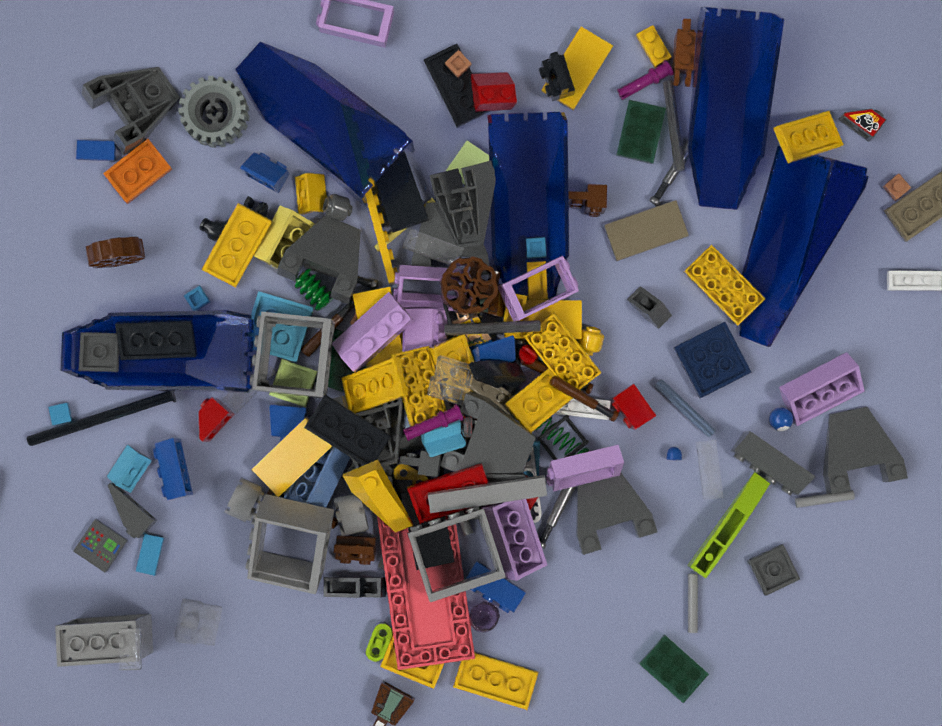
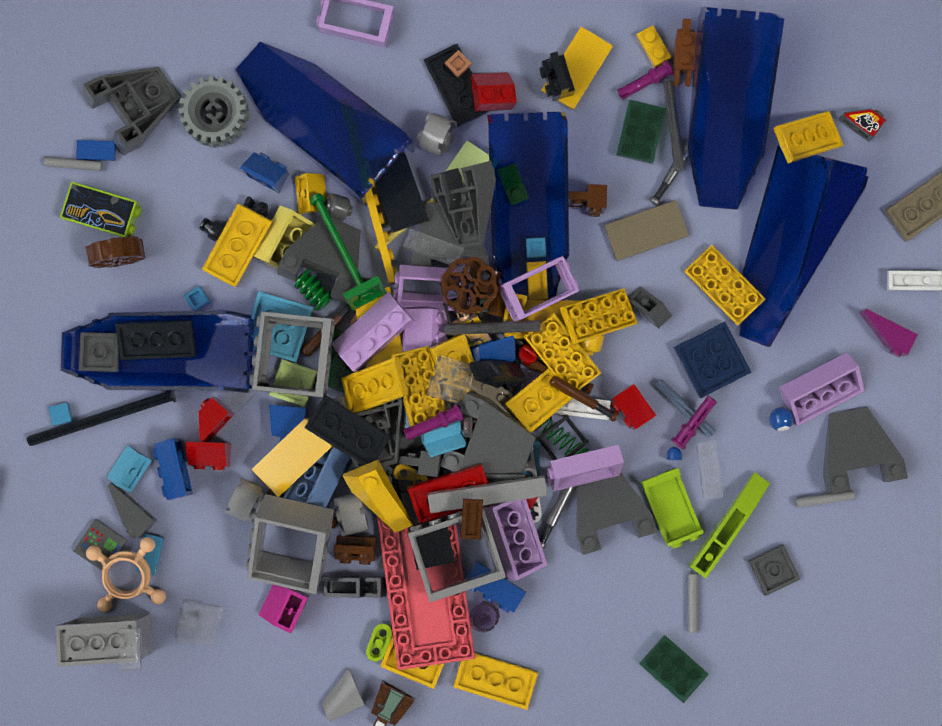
(73, 163): none -> light grey piece
(100, 210): none -> panel
(137, 171): orange plate -> none
(146, 545): none -> light nougat piece
(208, 454): none -> red slope
(284, 607): none -> dark pink slope
(343, 697): none -> light grey slope
(364, 291): none -> green tile
(437, 134): none -> light grey brick
(471, 518): none -> reddish brown tile
(513, 183): none -> dark green slope
(598, 316): none -> yellow tile
(672, 508): none -> lime panel
(689, 429): none -> magenta pin
(772, 463): dark grey slope -> none
(891, 335): none -> magenta slope
(896, 187): nougat plate -> none

